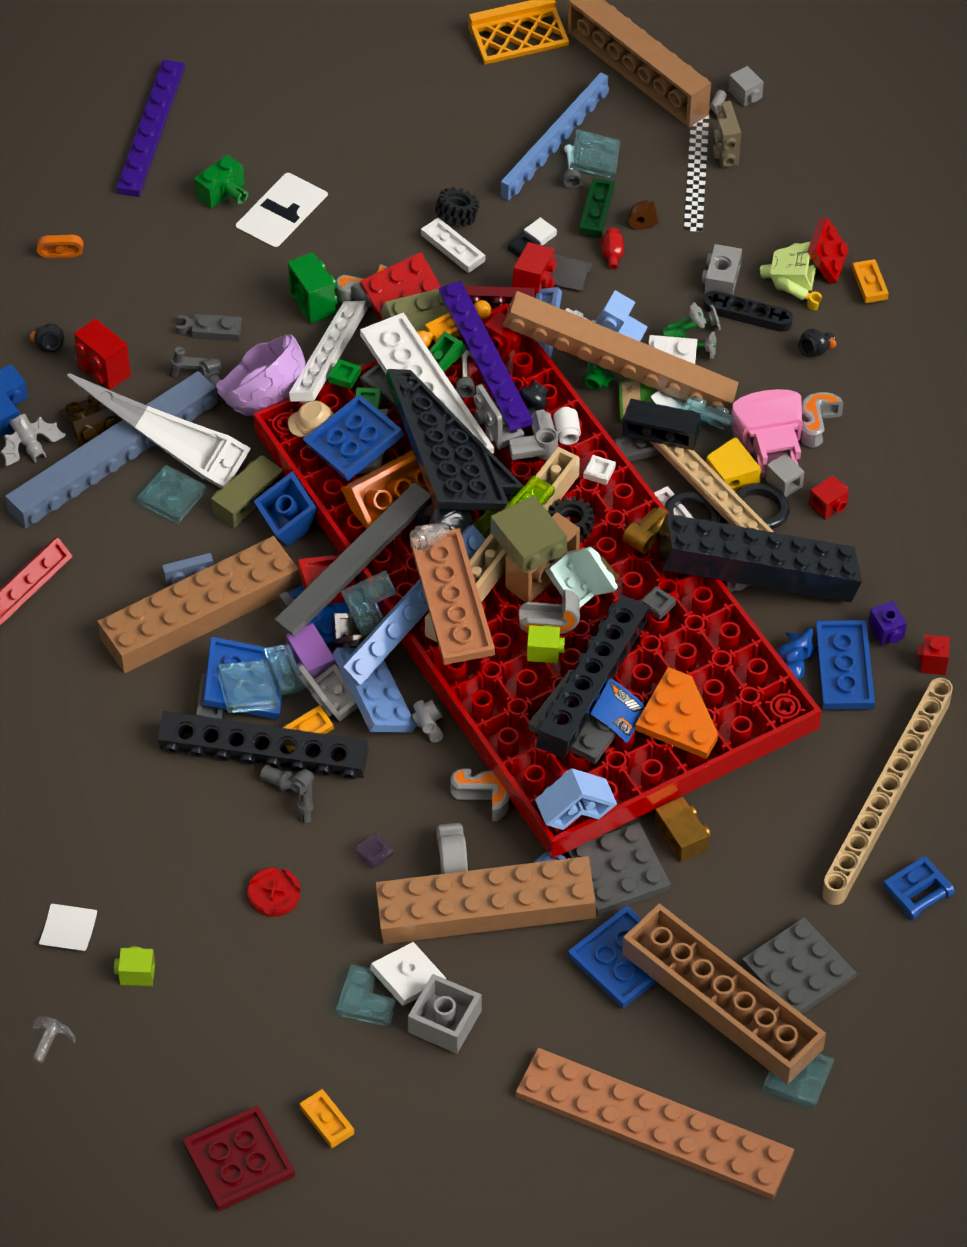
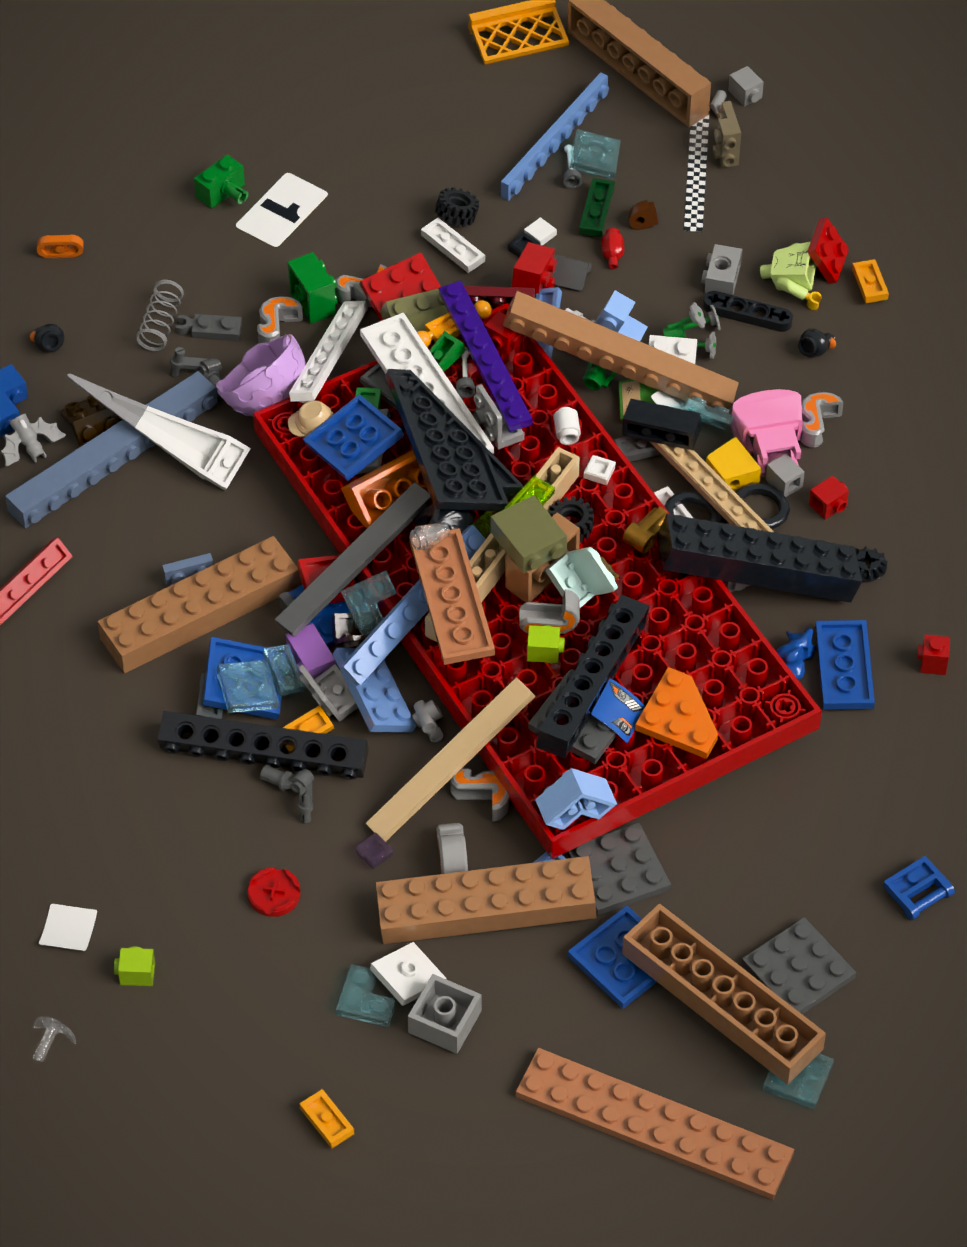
(102, 354): red brick -> none
(150, 128): dark purple plate -> none
(160, 334): none -> light grey piece
(171, 494): clear light blue plate -> none
(237, 498): olive brick -> none
(238, 1158): dark red plate -> none
(276, 310): none -> light grey animal
(287, 509): blue slope -> none
(344, 374): green plate -> none
(450, 759): none -> tan tile
(534, 396): black animal -> none
(541, 443): light grey piece -> none
(659, 602): dark grey tile -> none
(682, 829): pearl gold brick -> none
(878, 564): none -> black gear
(887, 623): dark purple brick -> none
(915, 739): tan beam -> none

